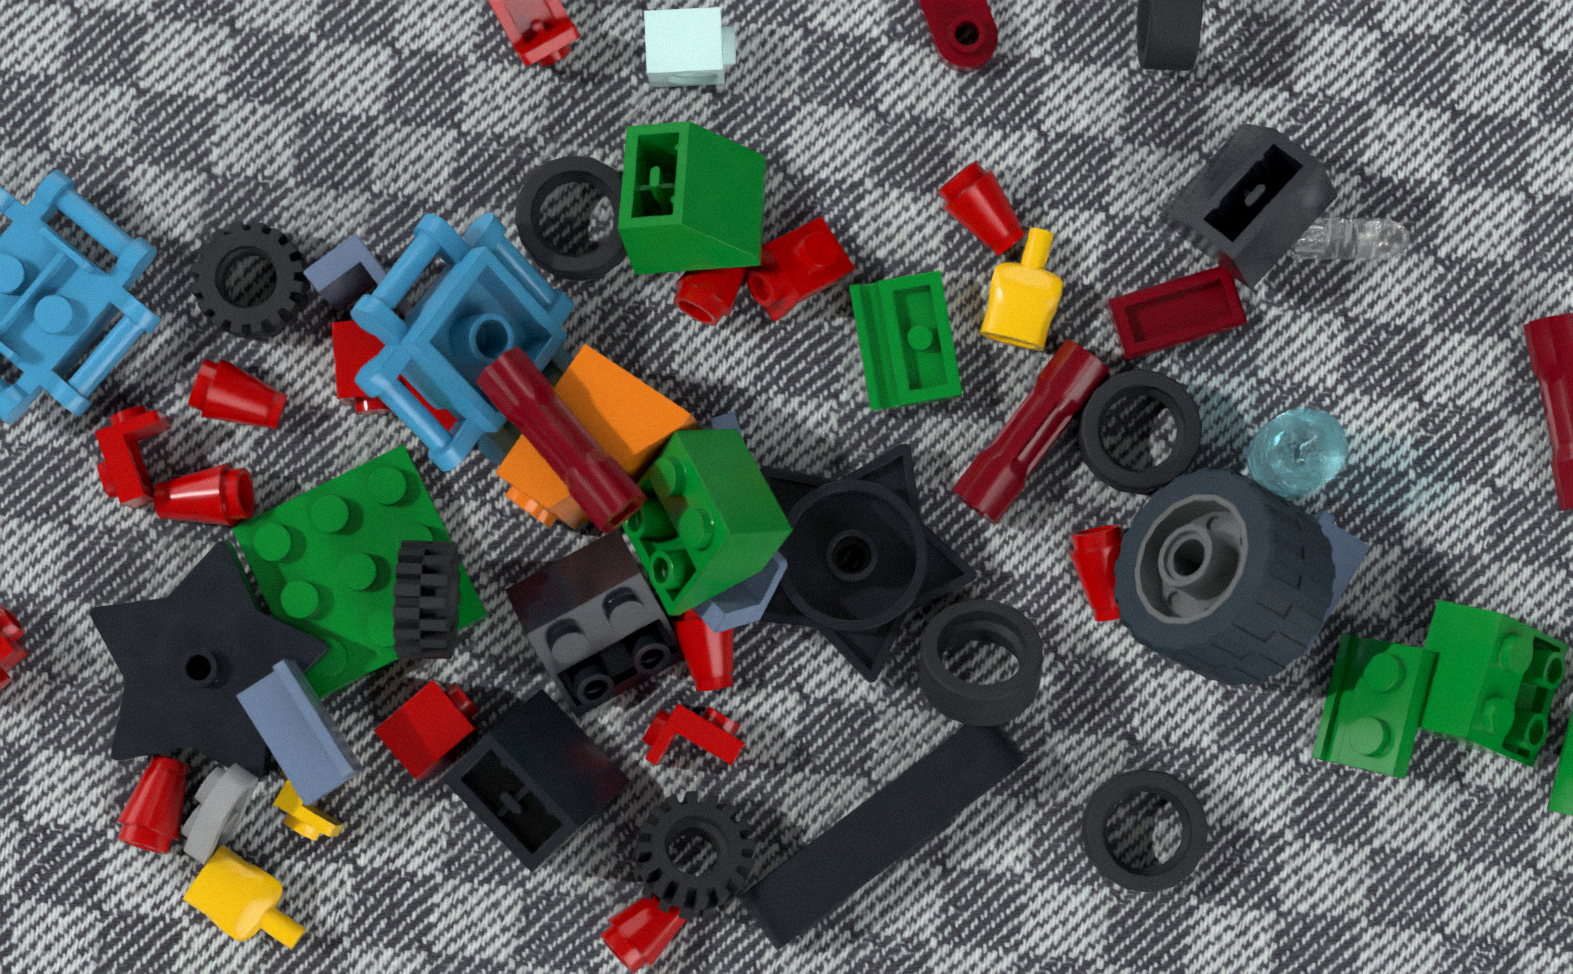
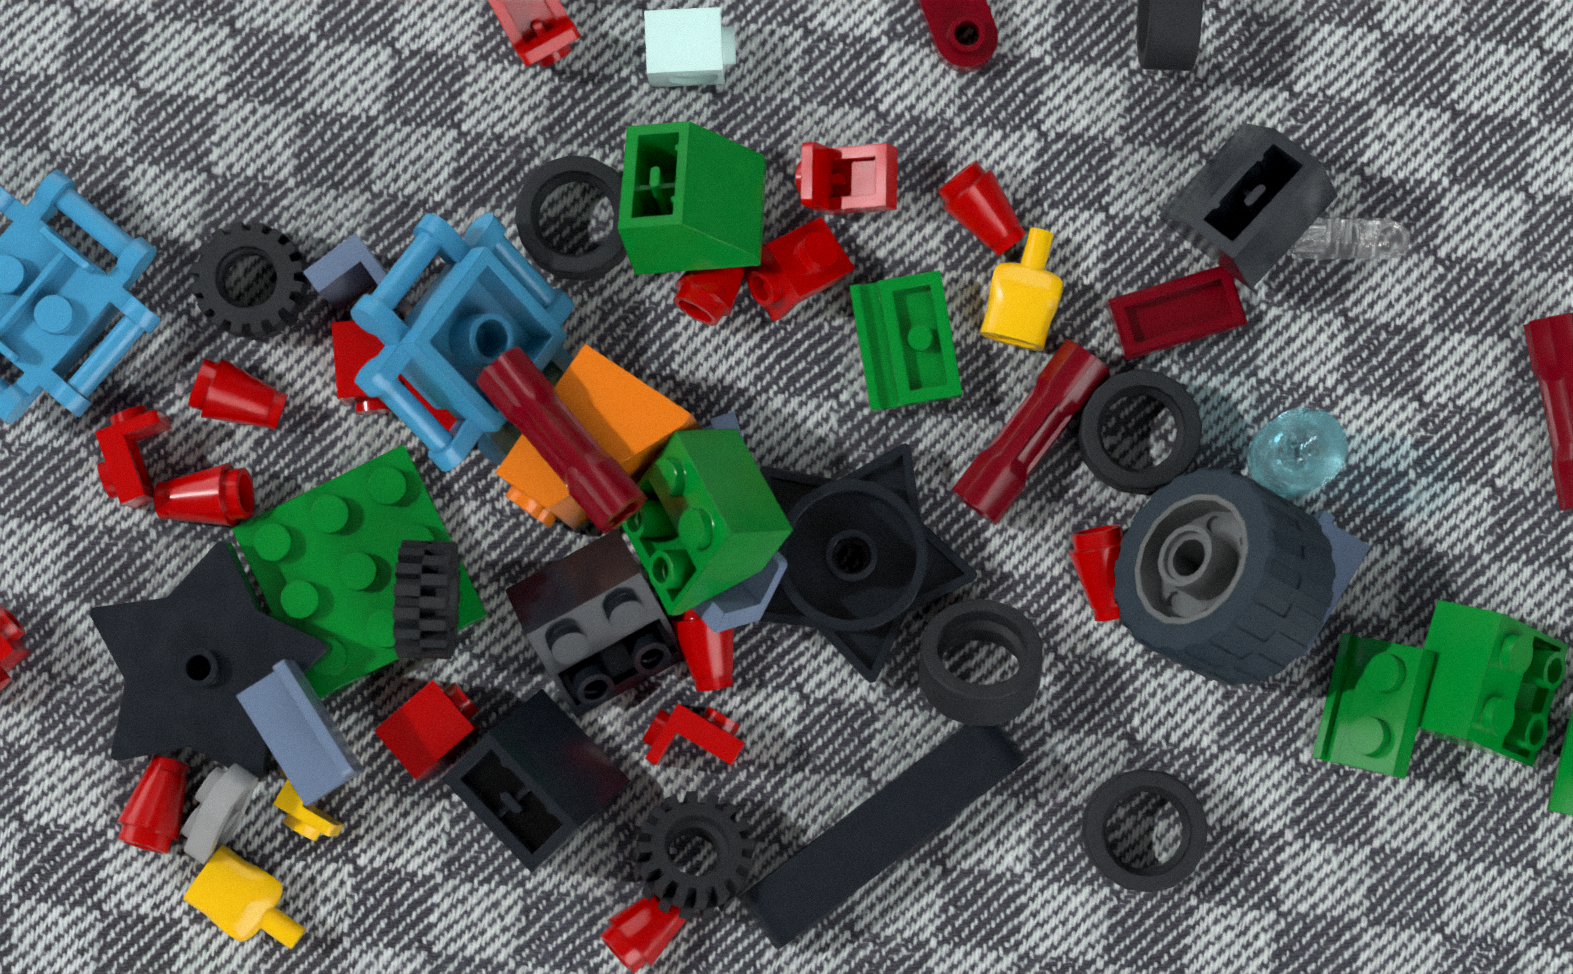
(848, 178): none -> red bracket

